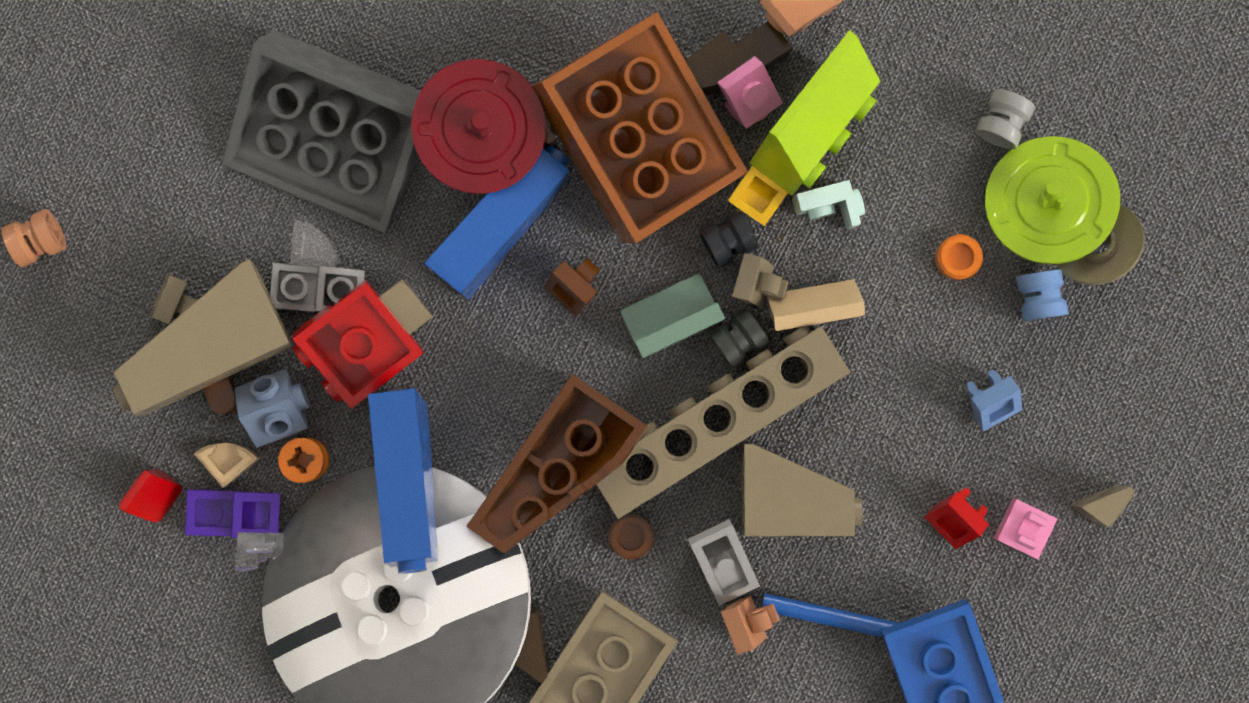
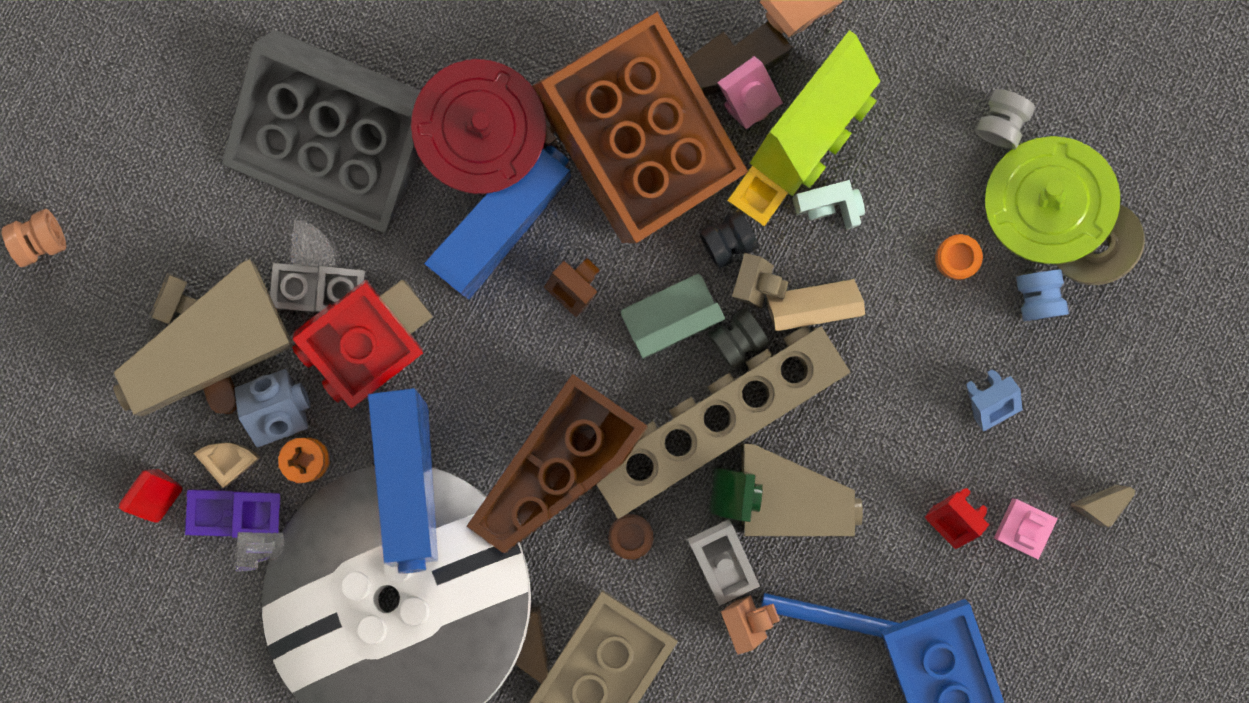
(735, 494): none -> dark green slope

